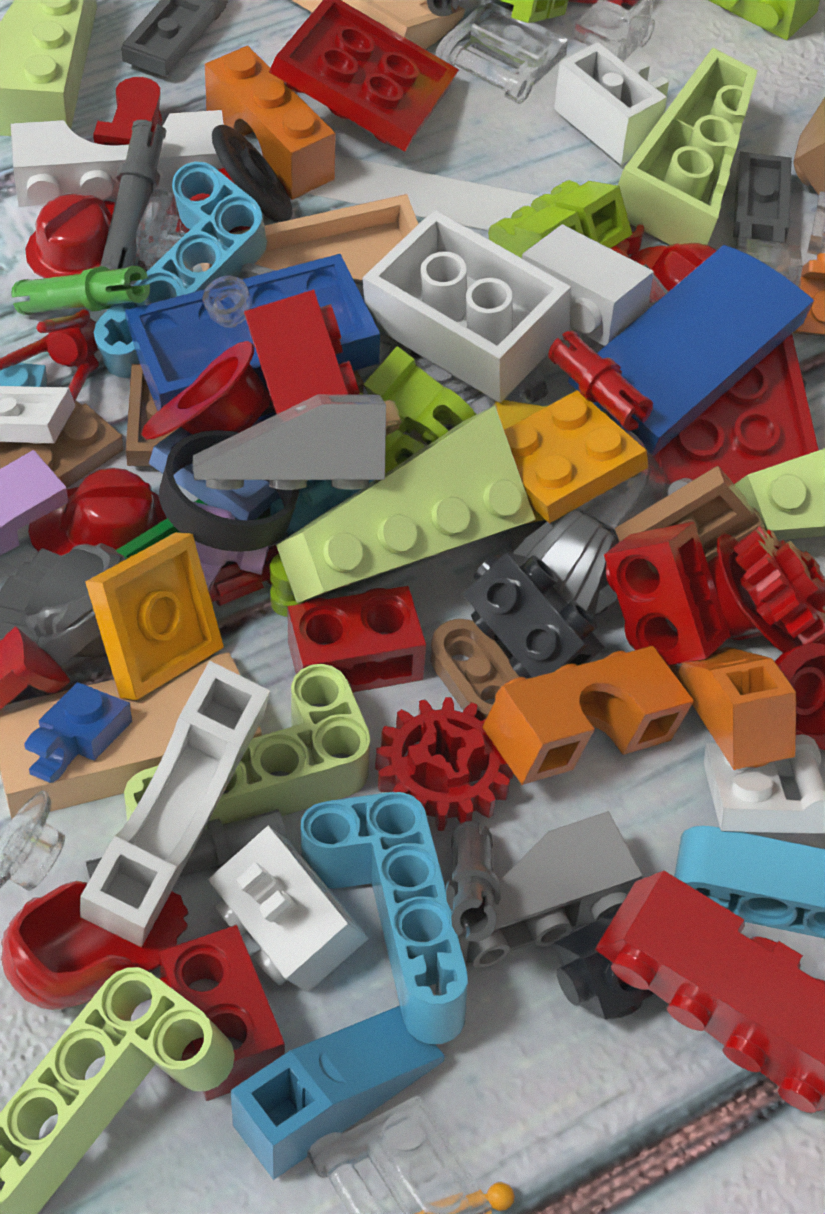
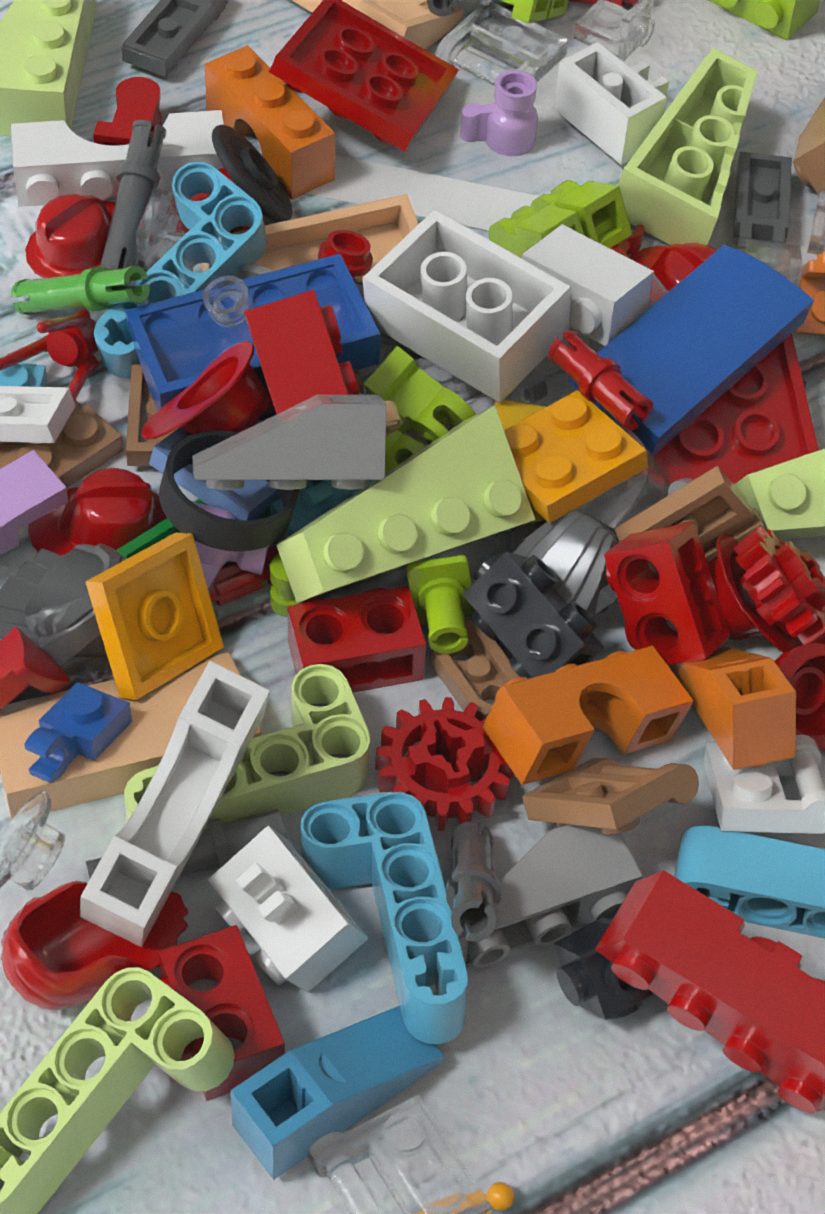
(353, 249): none -> red plate
(439, 600): none -> lime bracket
(509, 122): none -> lavender piece
(609, 794): none -> medium nougat plate

